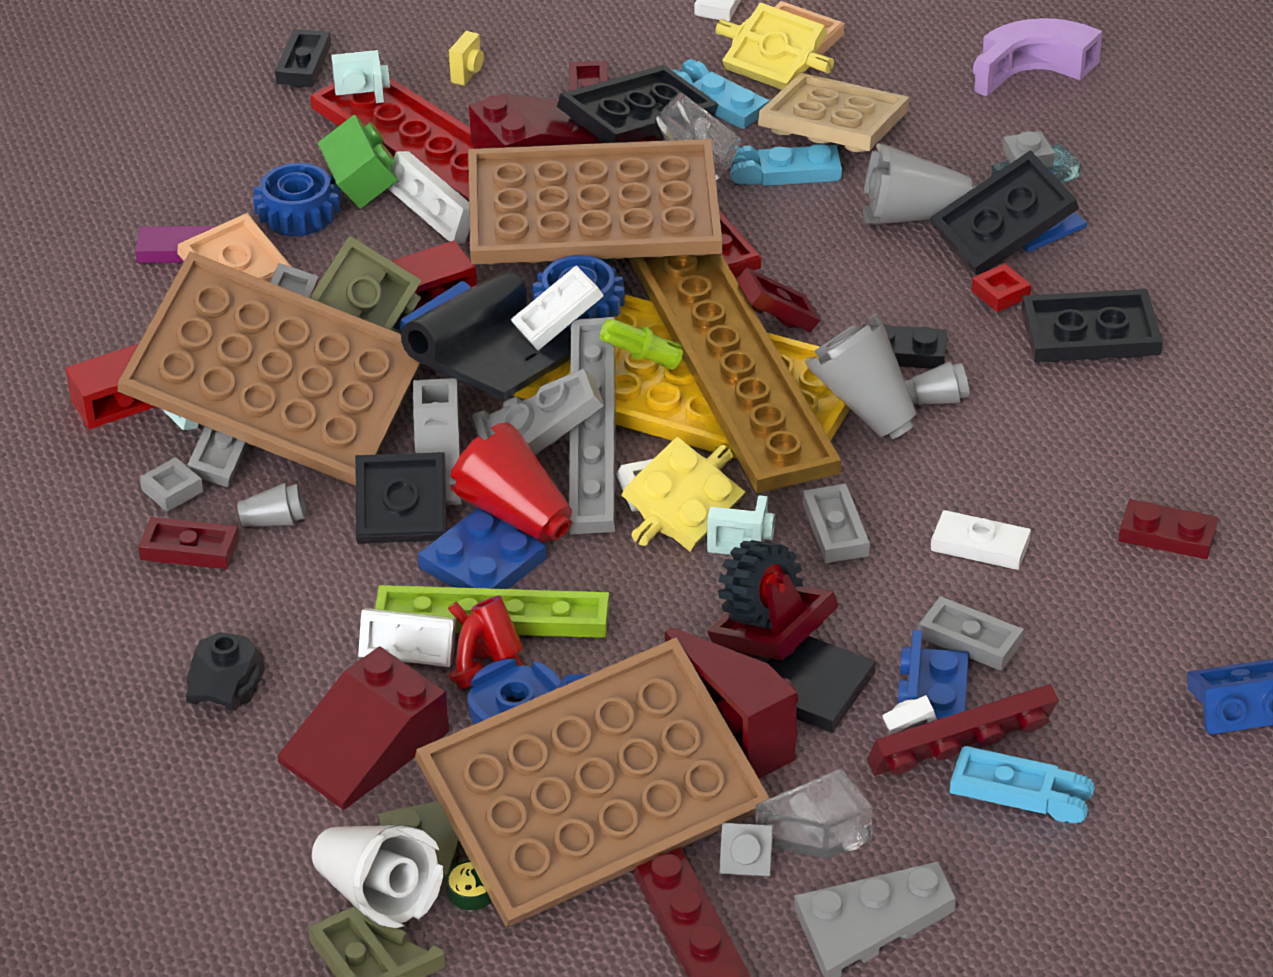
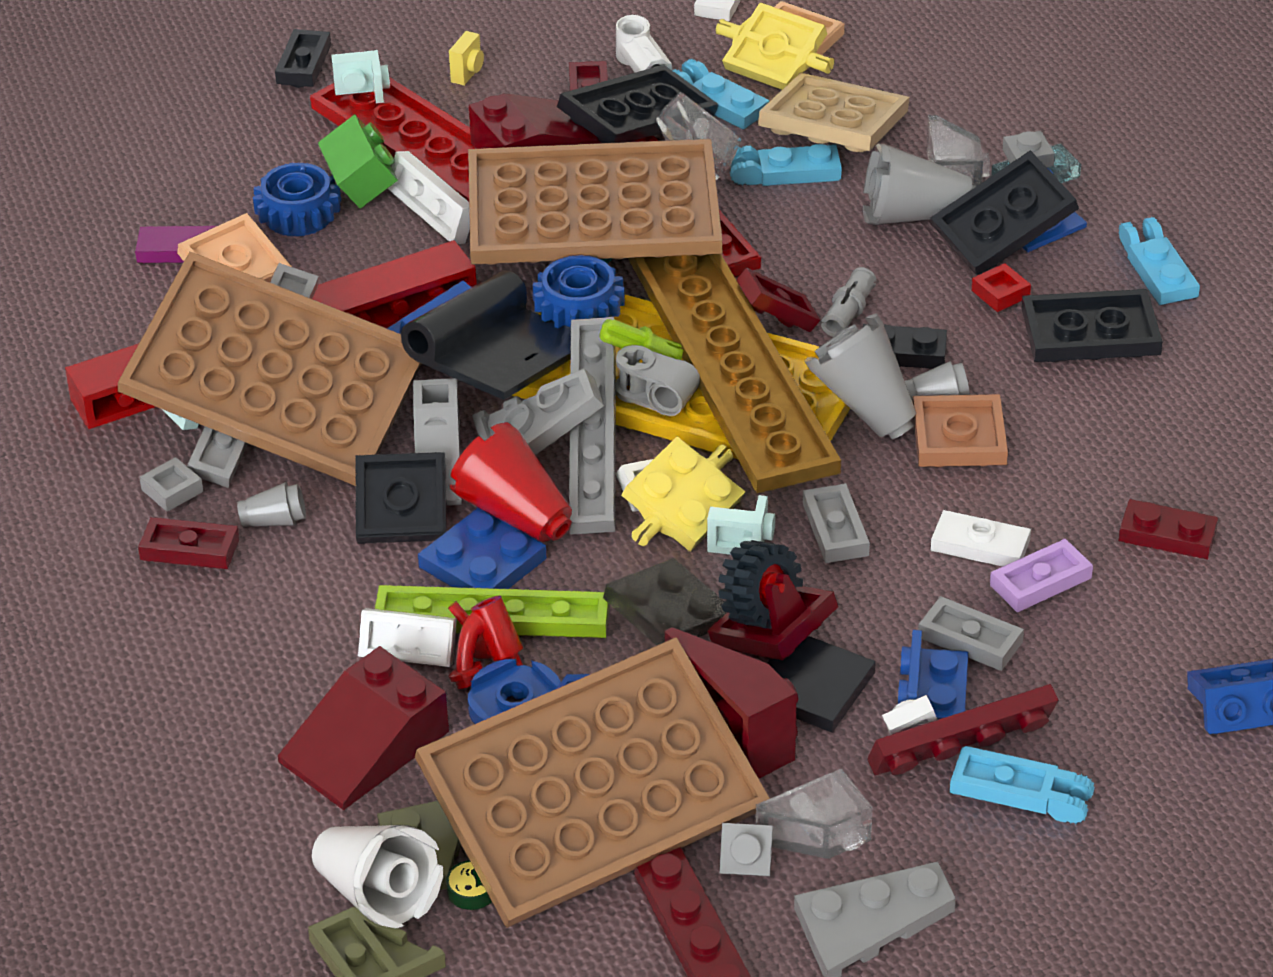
(224, 671): black hand -> none
(368, 286): olive plate -> none
(557, 307): white plate -> none
(636, 46): none -> white piece
(657, 382): none -> light grey piece
(665, 599): none -> clear smoke plate
(848, 301): none -> light grey pin
(956, 149): none -> clear slope
(959, 430): none -> nougat plate
(1036, 44): lavender arch -> none
(1041, 575): none -> lavender plate
(1158, 263): none -> medium azure hinge

